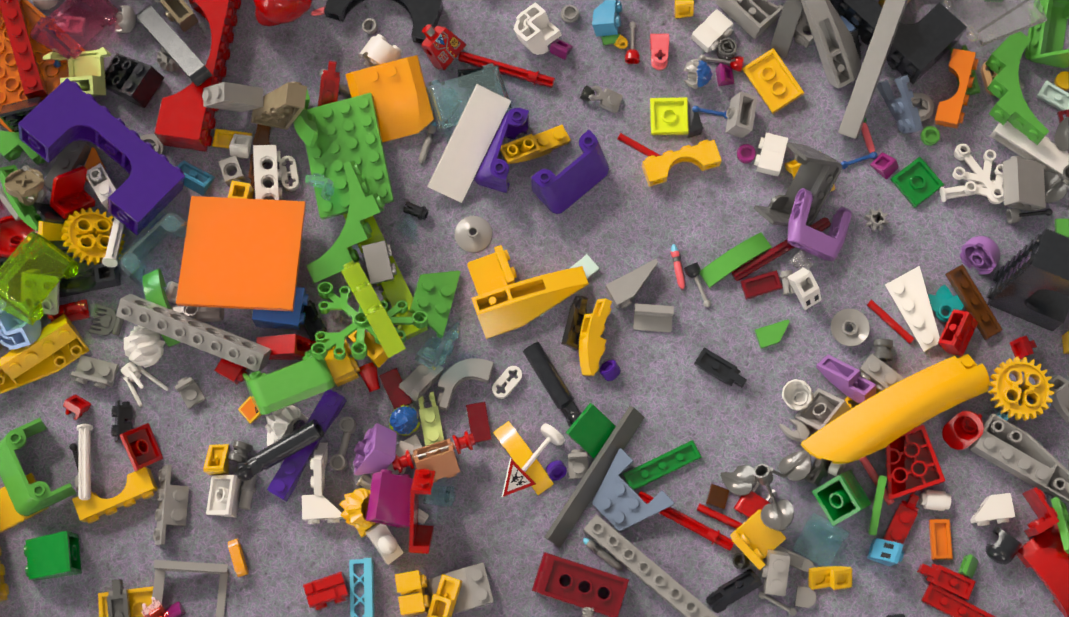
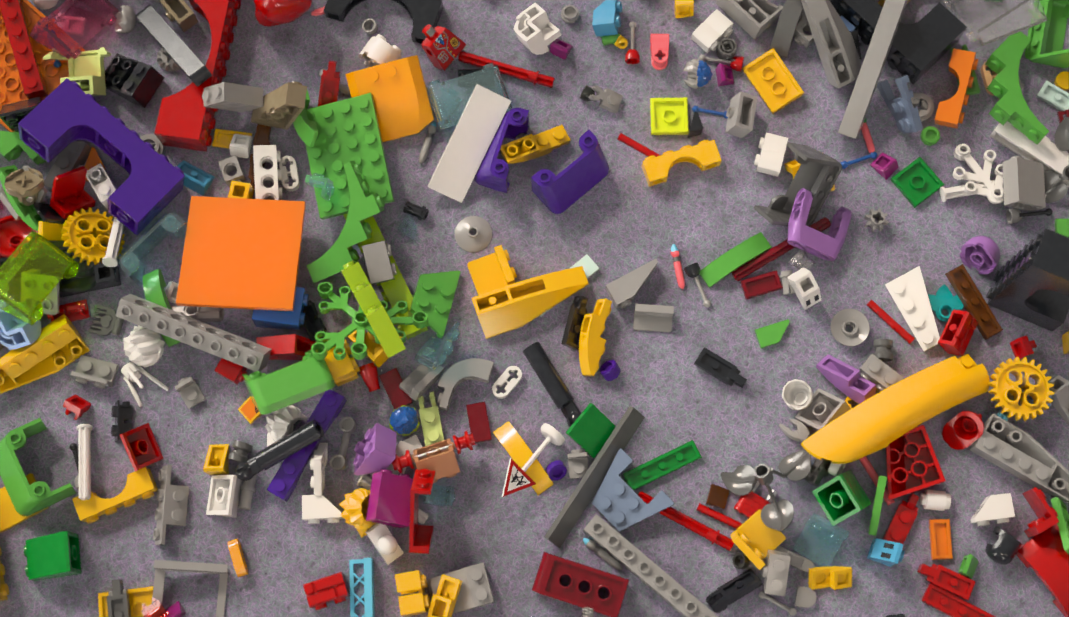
(746, 153): magenta tile -> none

